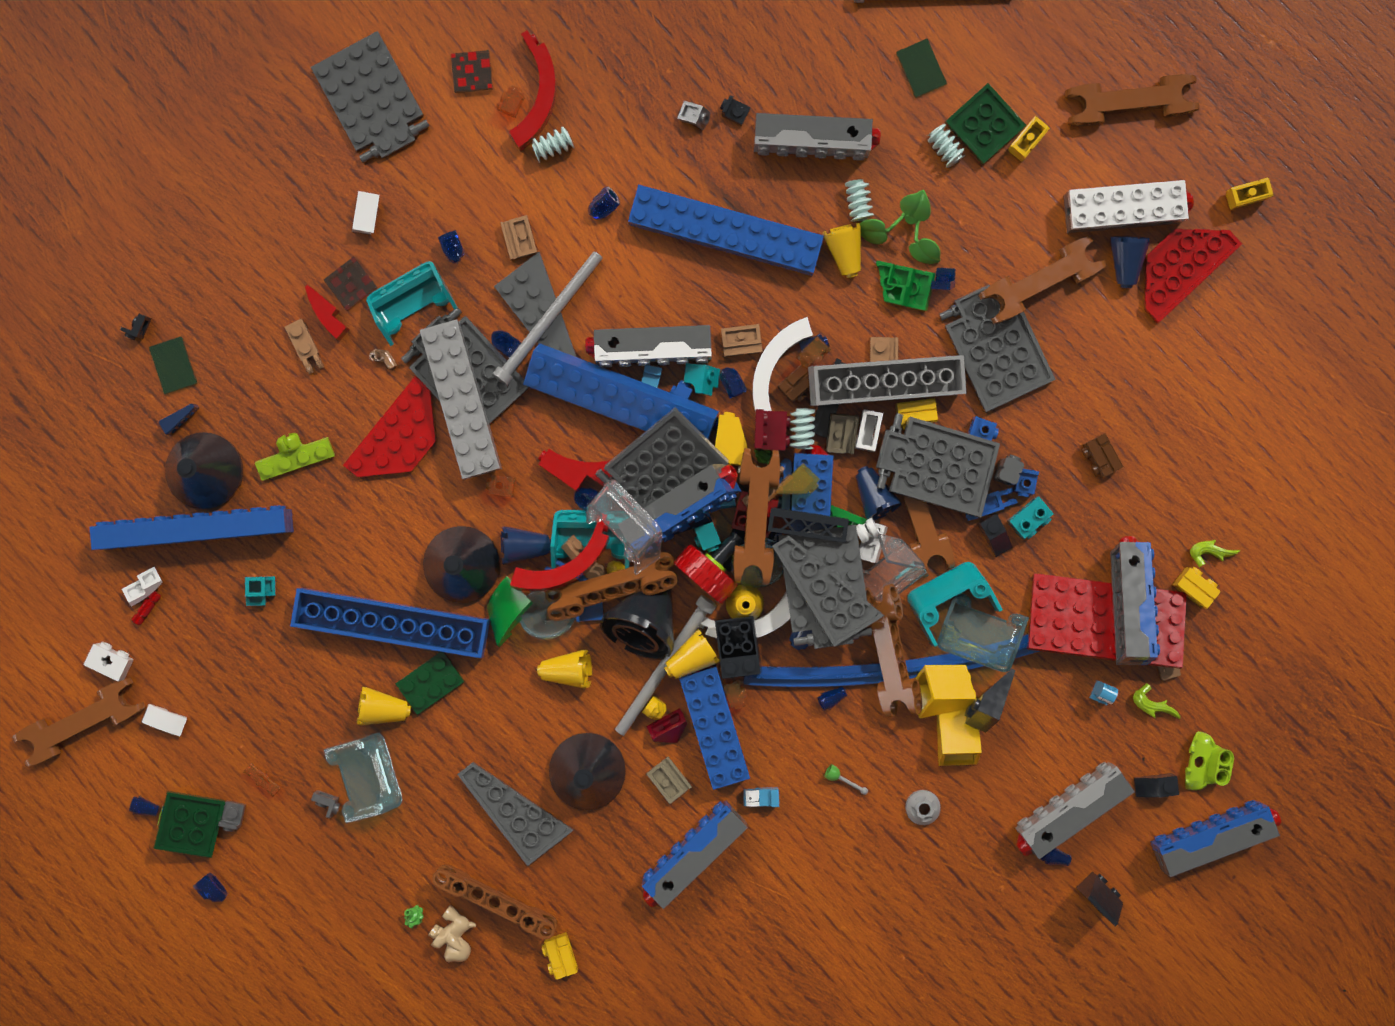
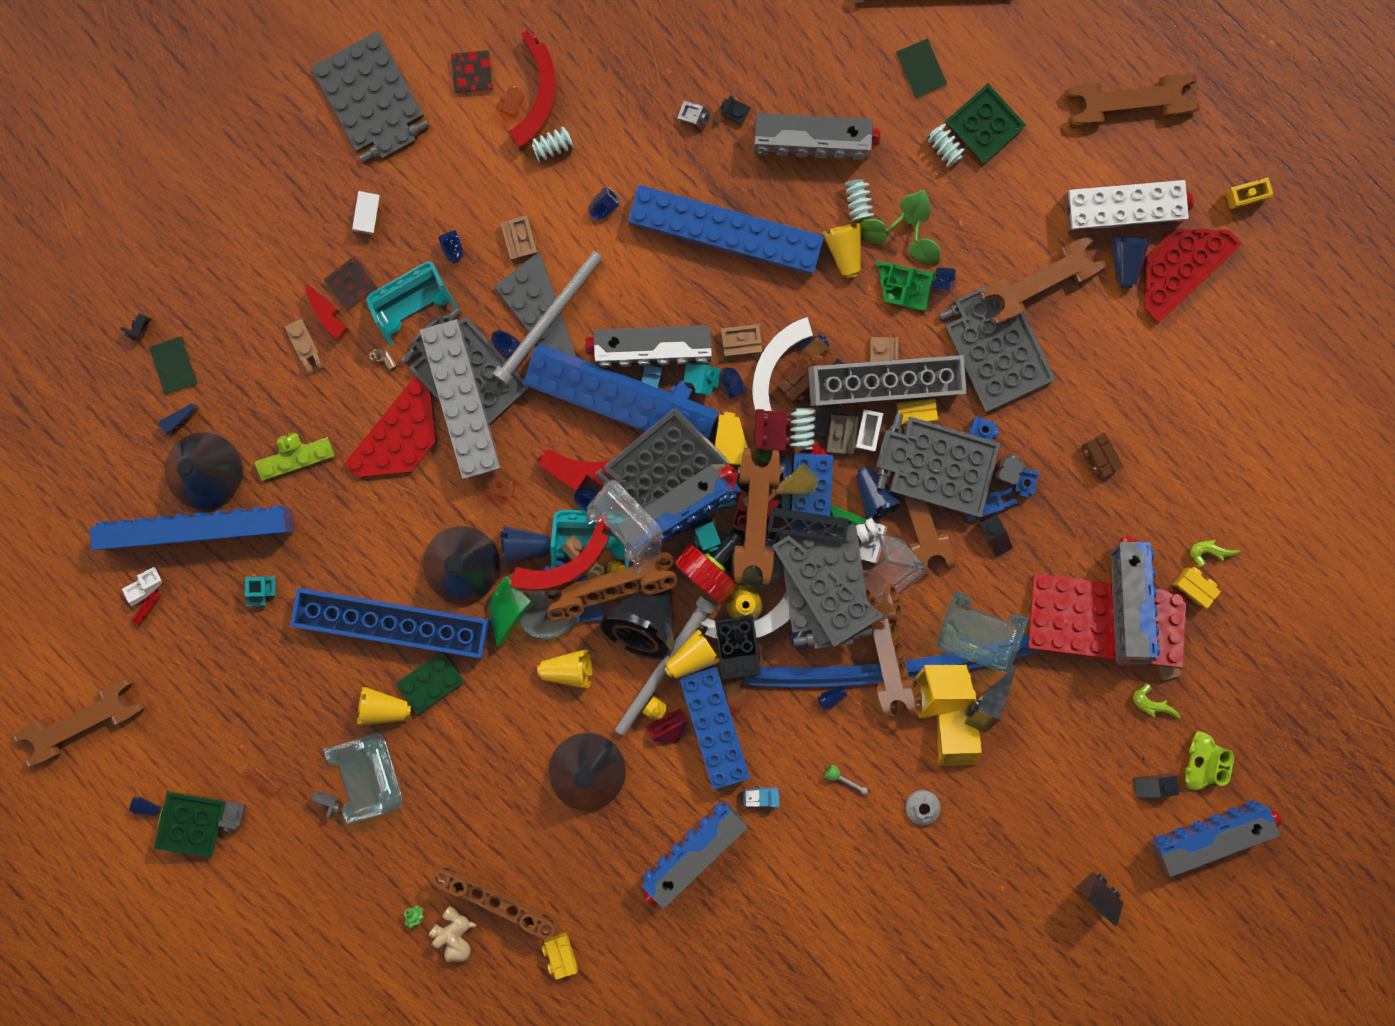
(98, 661): white brick -> none
(164, 720): white slope -> none
(211, 888): clear blue rock -> none
(520, 820): dark grey wing -> none
(669, 780): dark tan plate -> none
(944, 587): teal windscreen -> none
(1028, 138): yellow brick -> none
(1030, 518): teal brick -> none
(1057, 857): clear blue cone -> none
(1072, 810): piece -> none
(1104, 693): dark azure leg -> none

